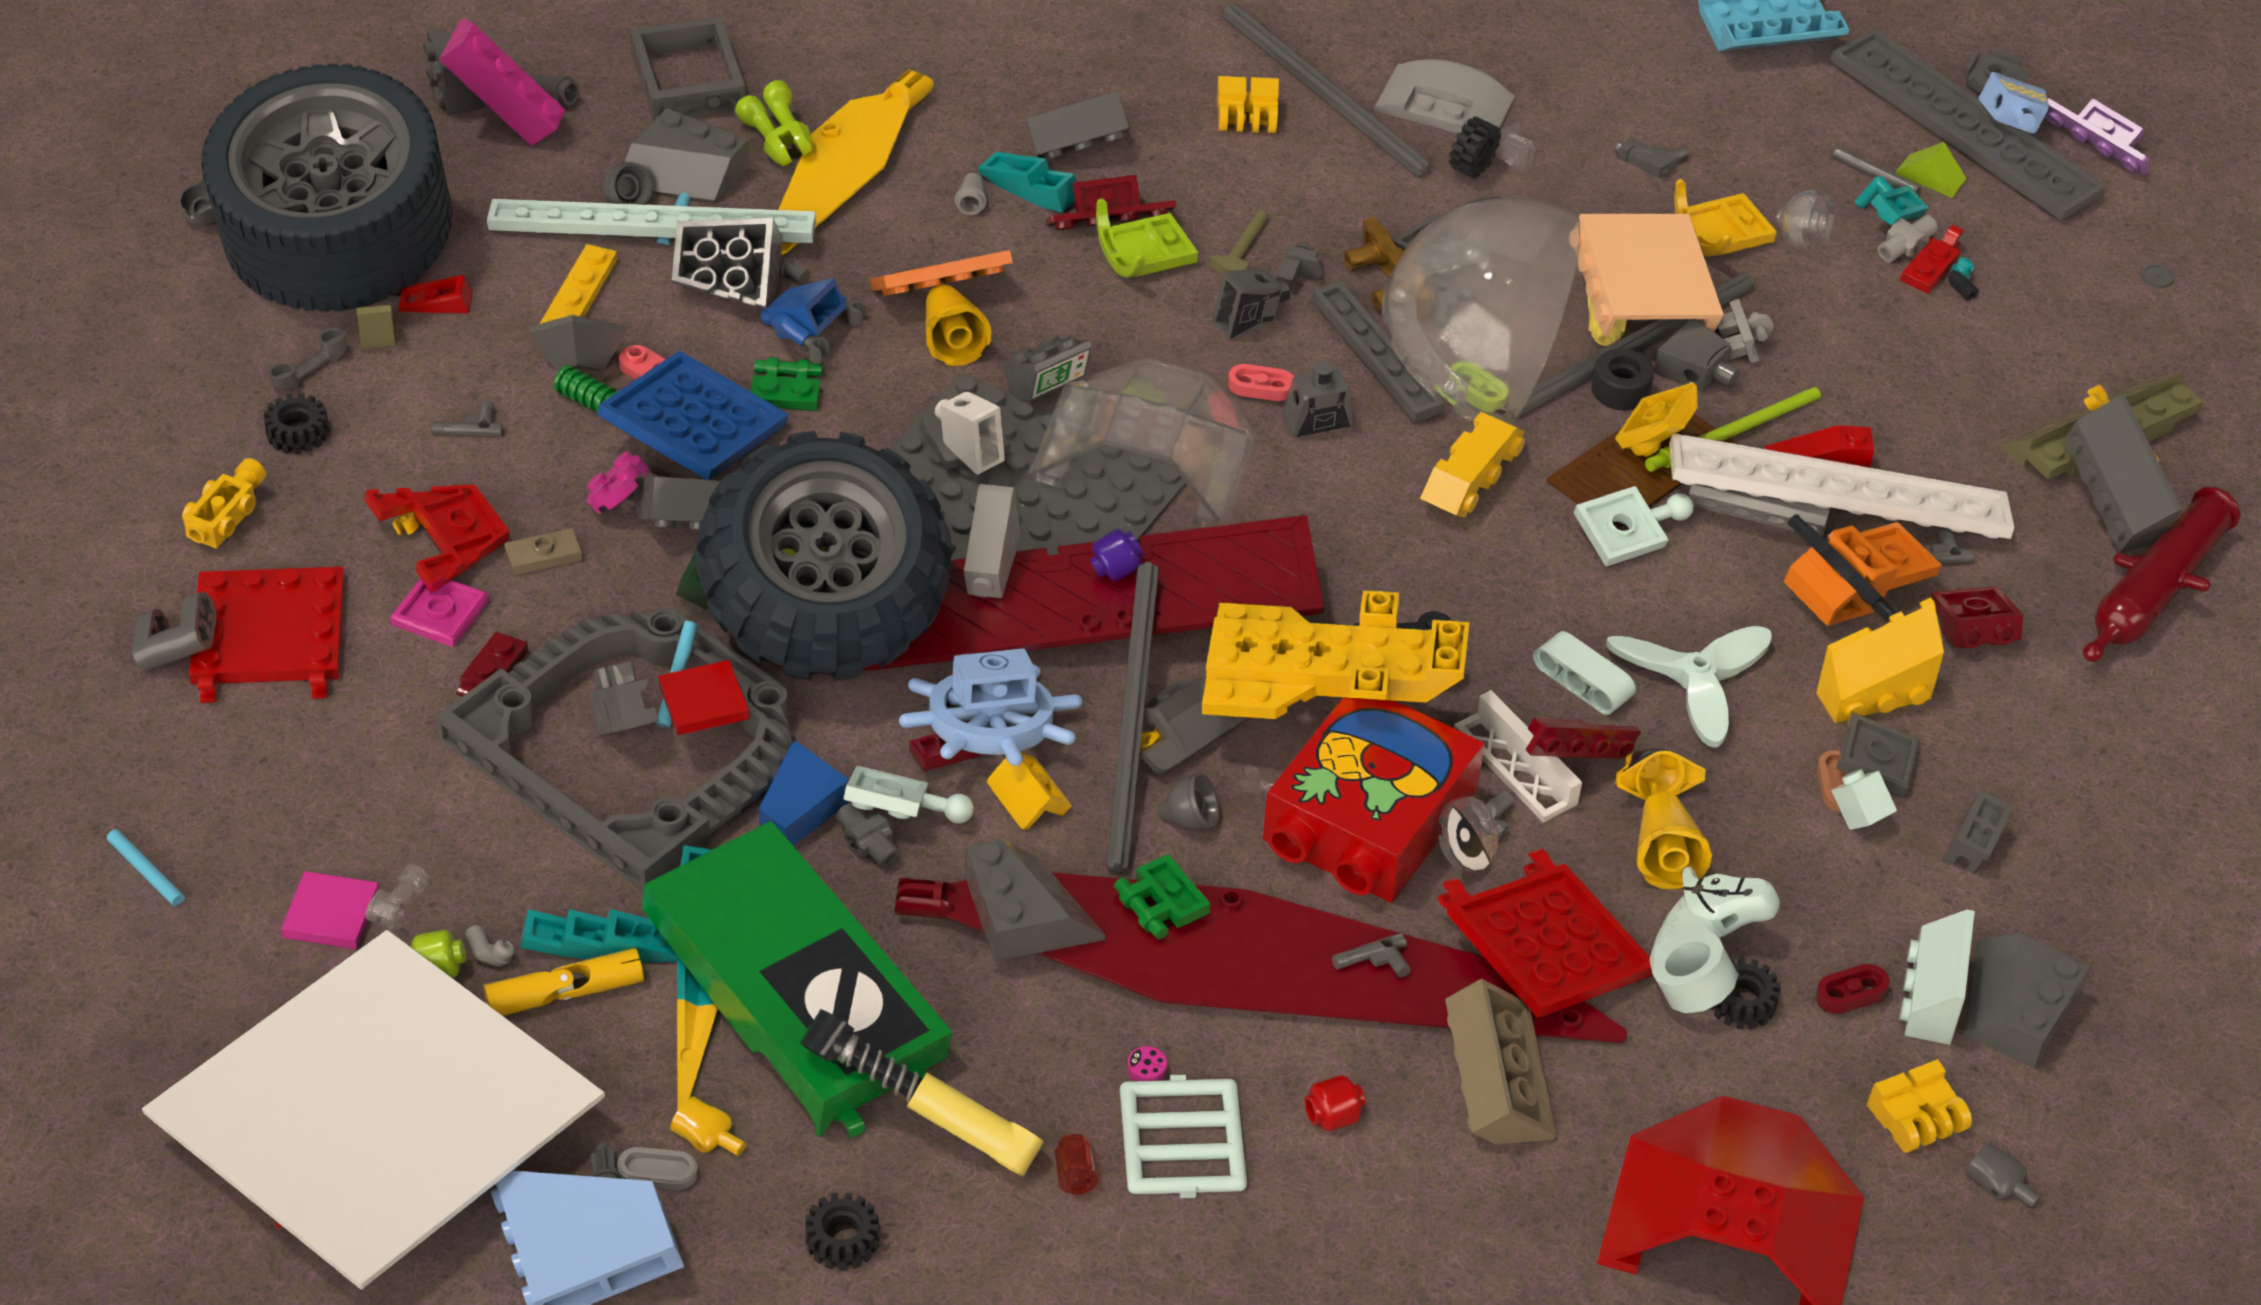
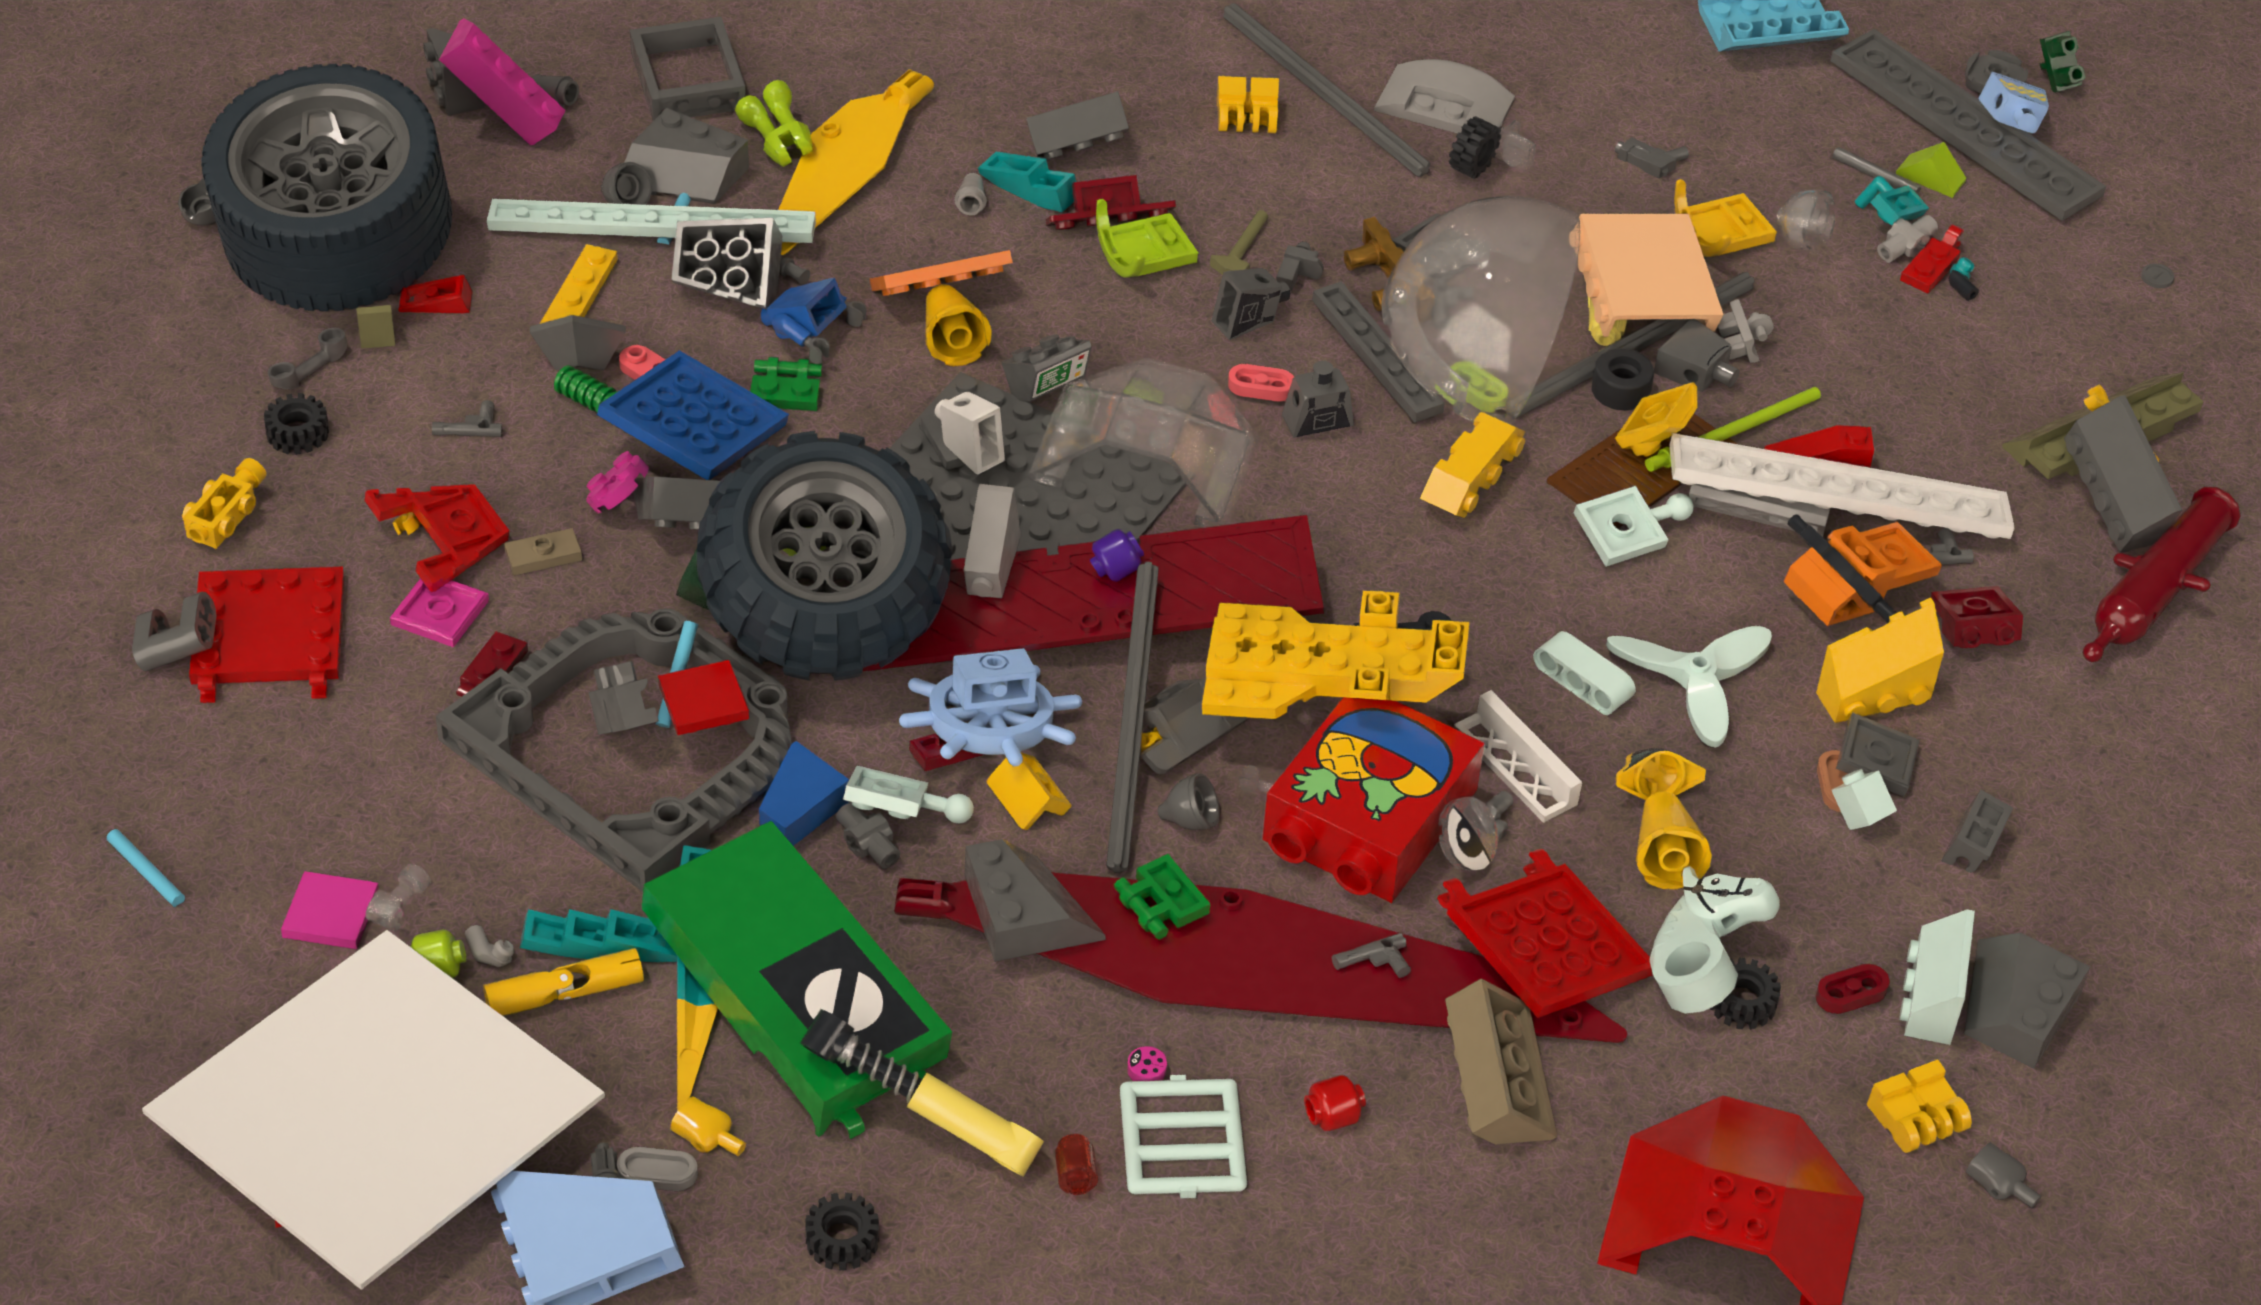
(1577, 739): dark red bracket -> none
(2061, 61): none -> dark green hips
(2105, 129): medium lavender bracket -> none

